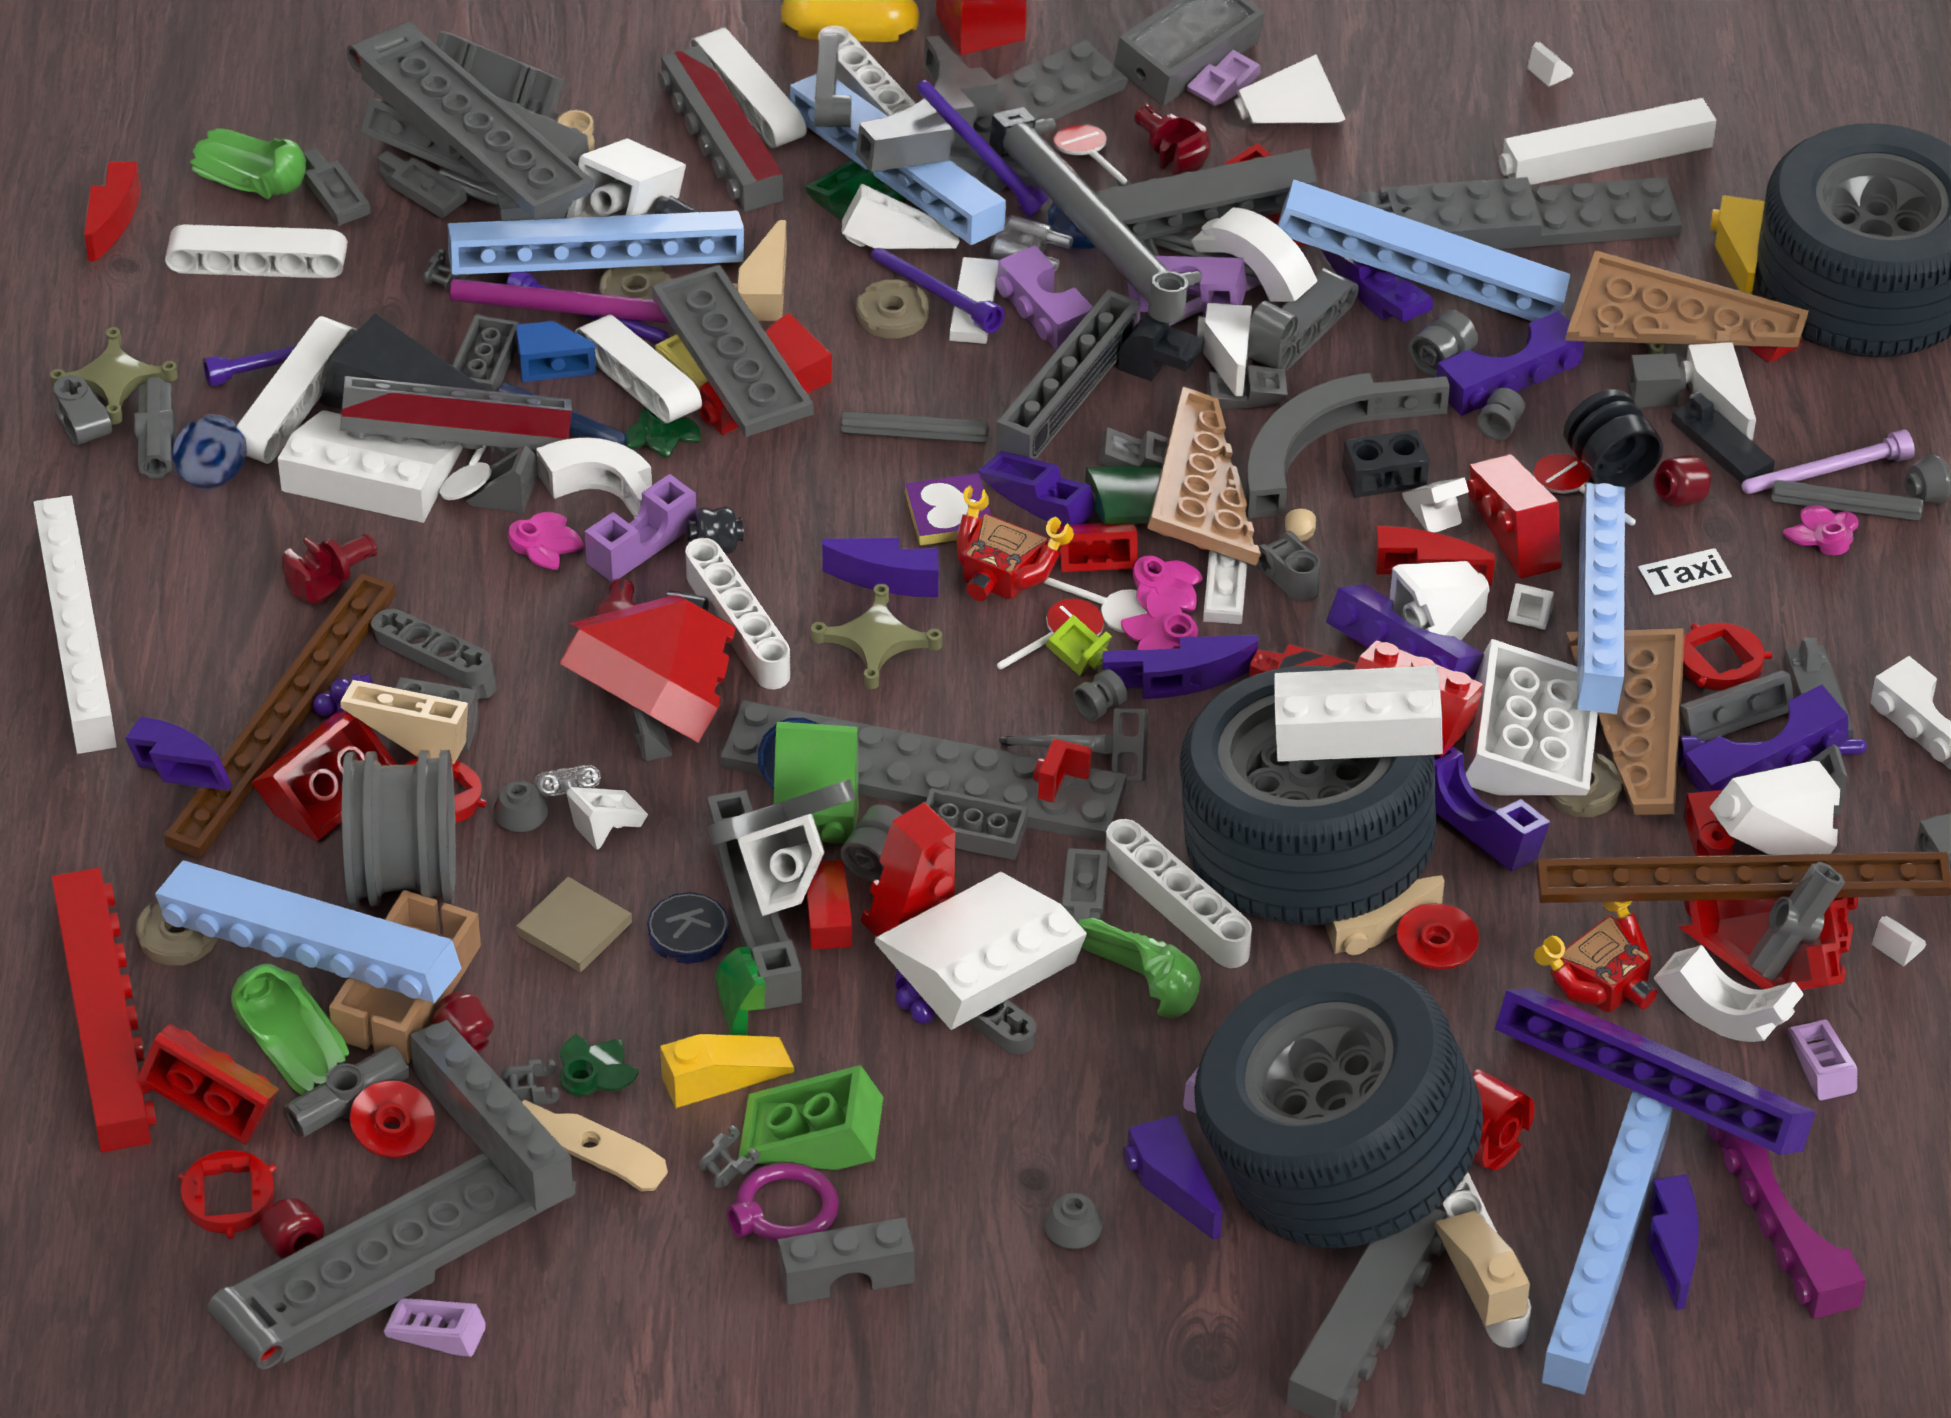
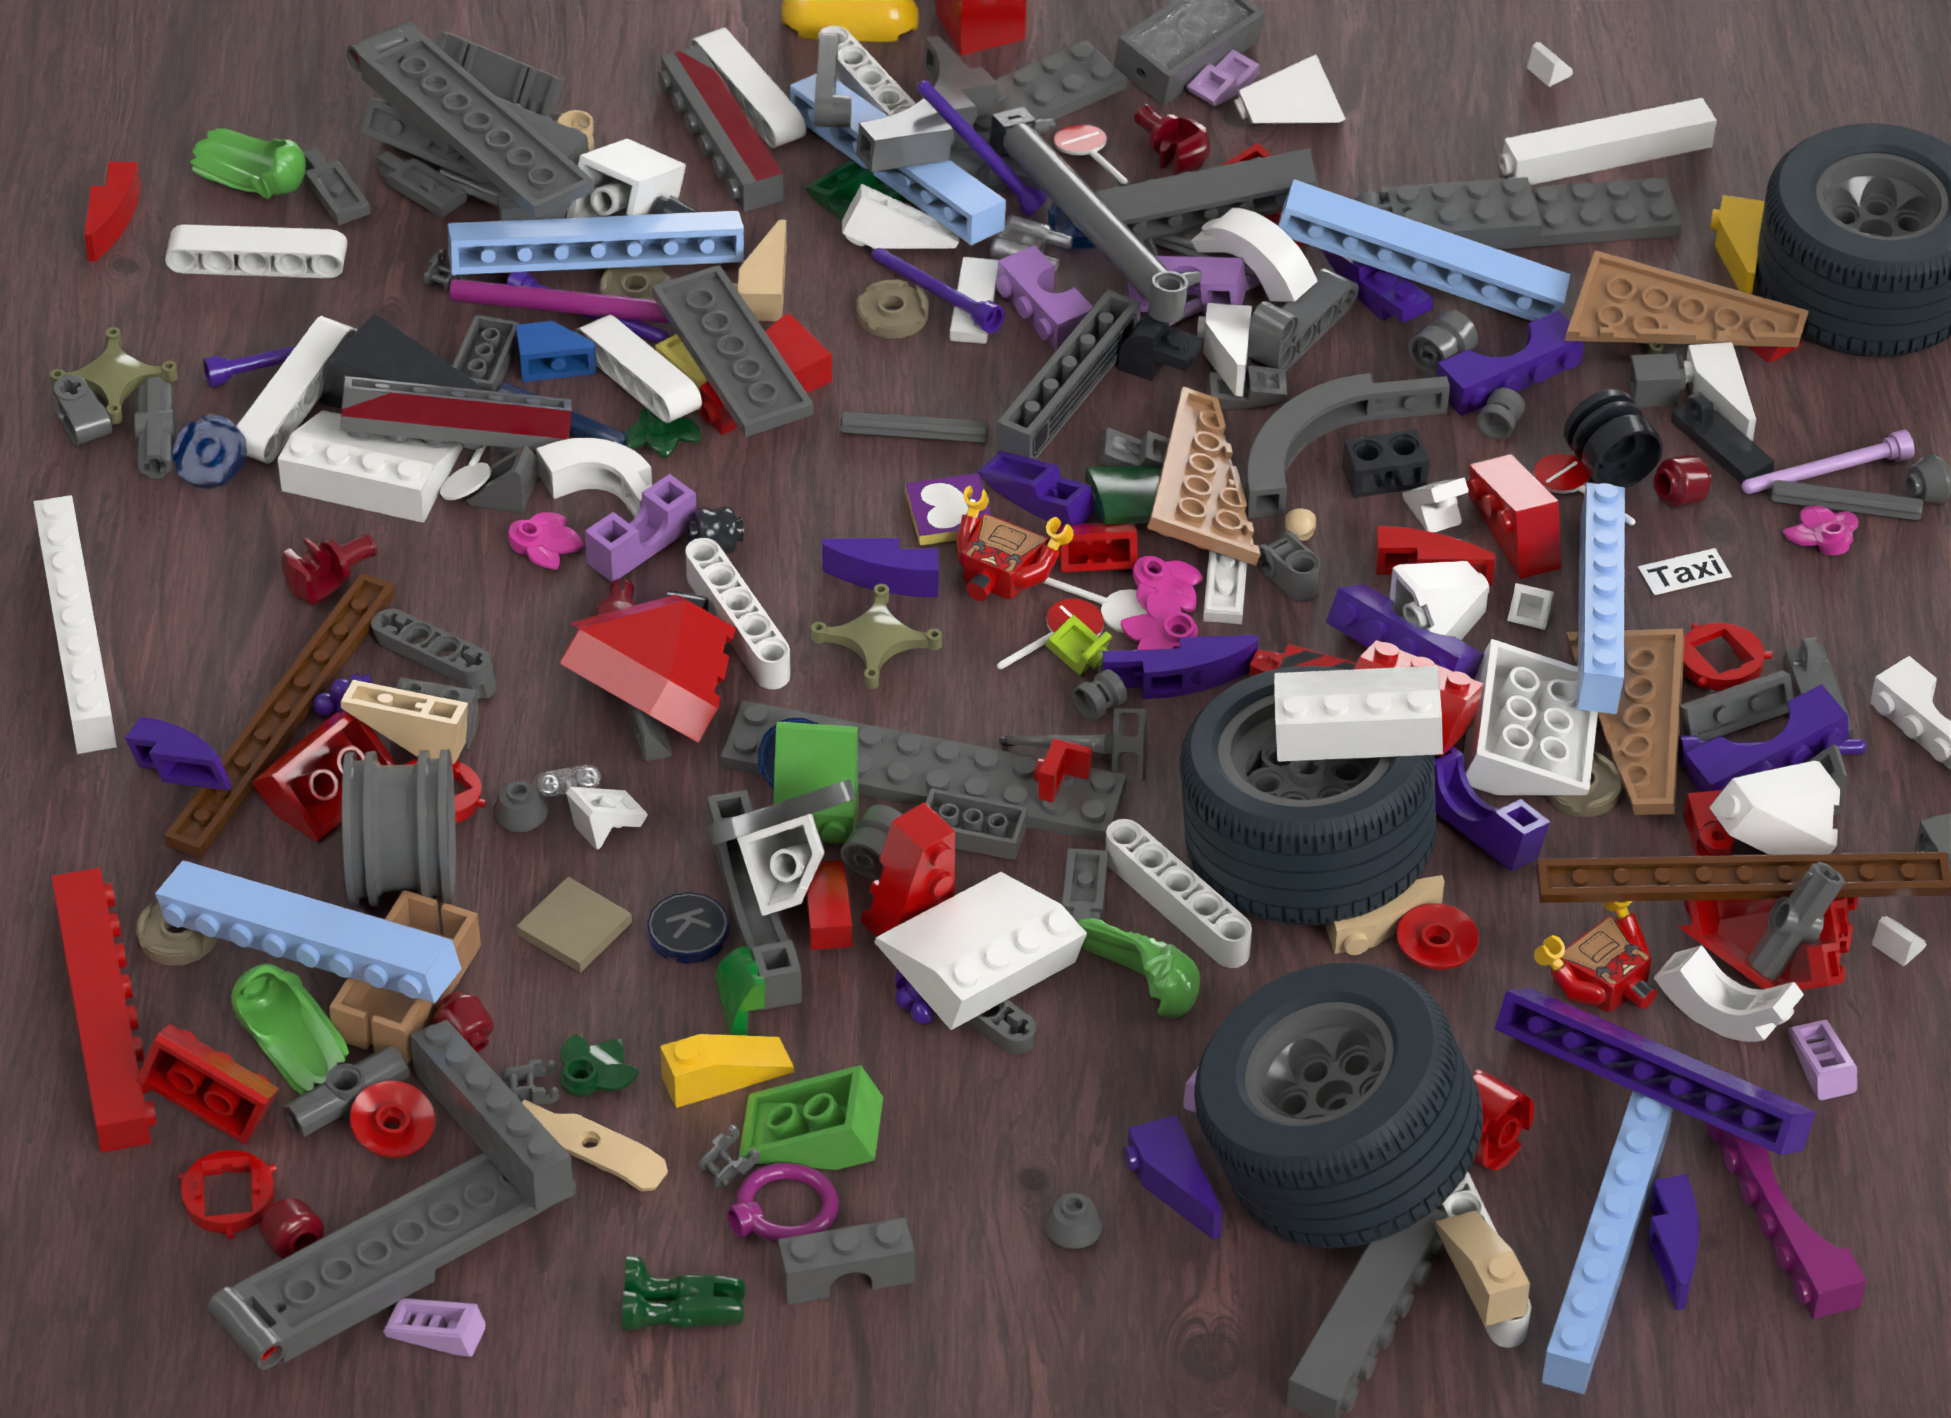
(693, 1299): none -> dark green piece

